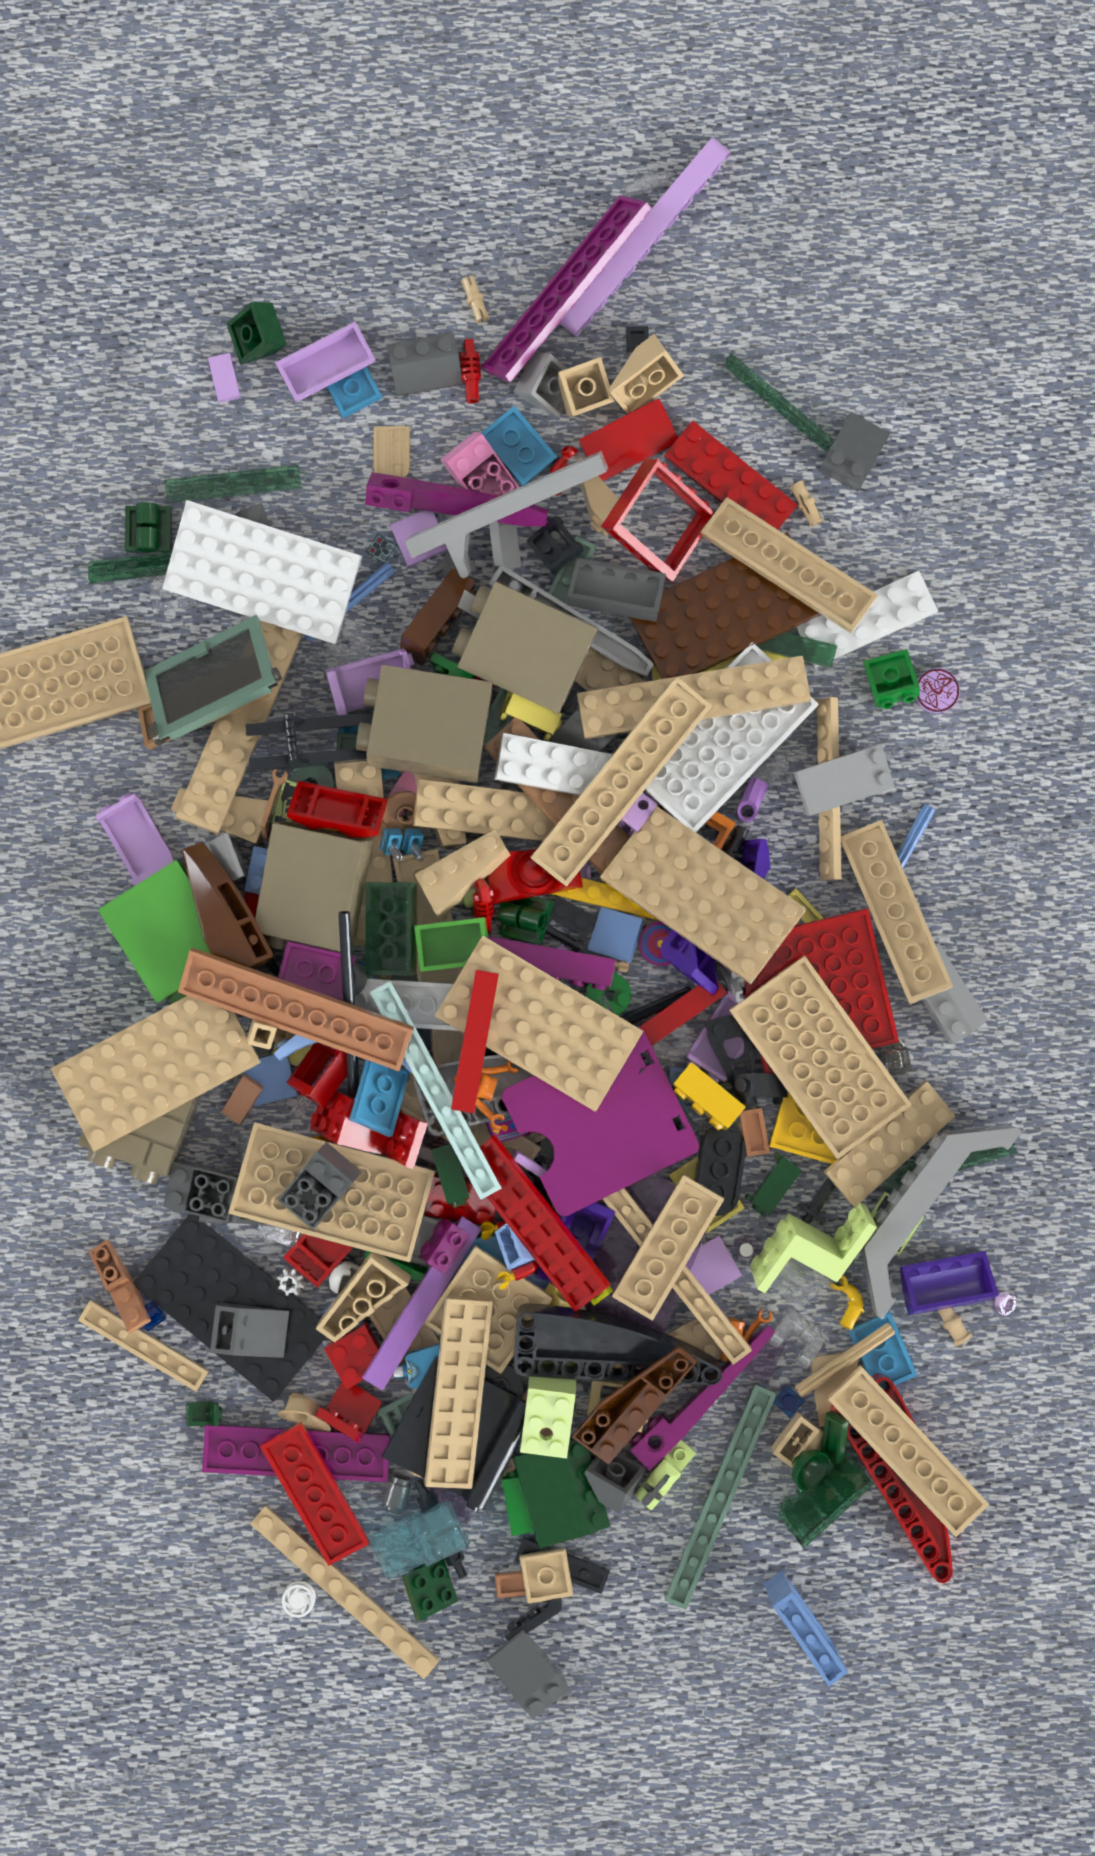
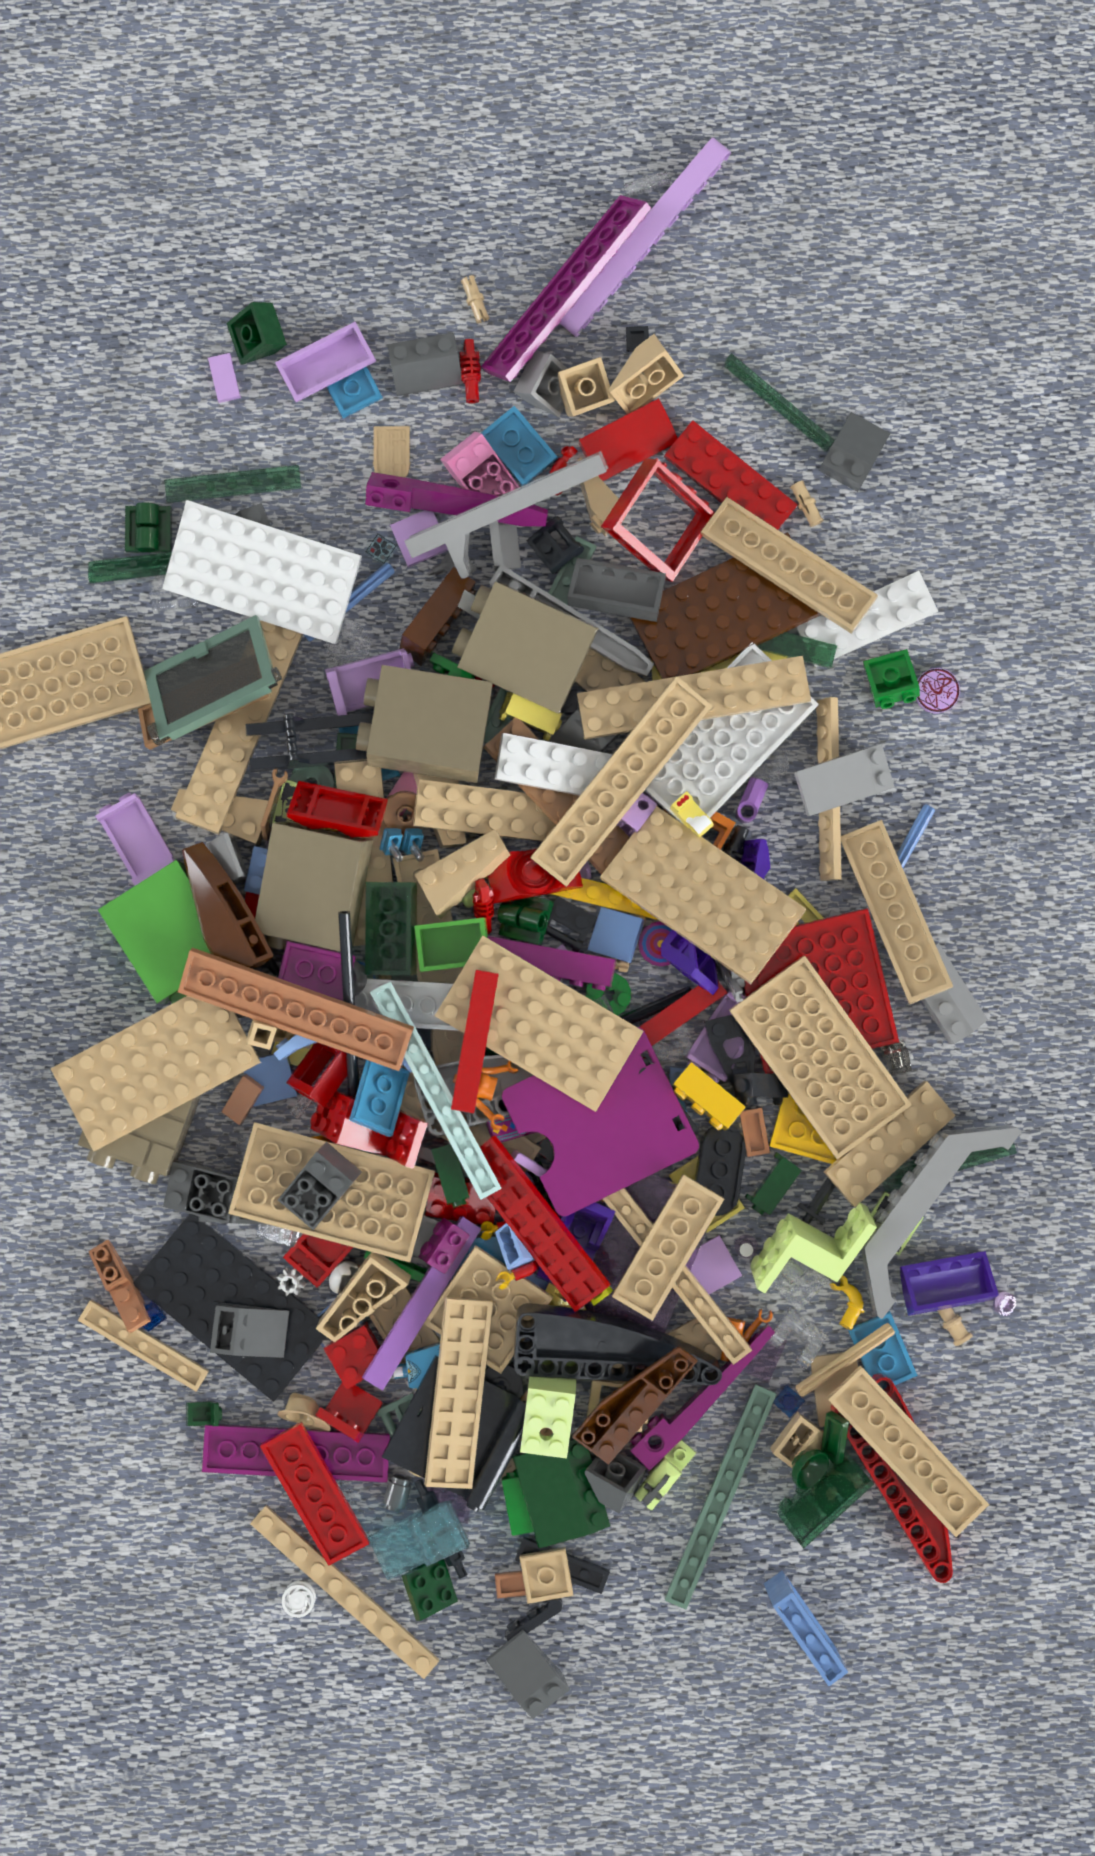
(691, 815): none -> light yellow leg

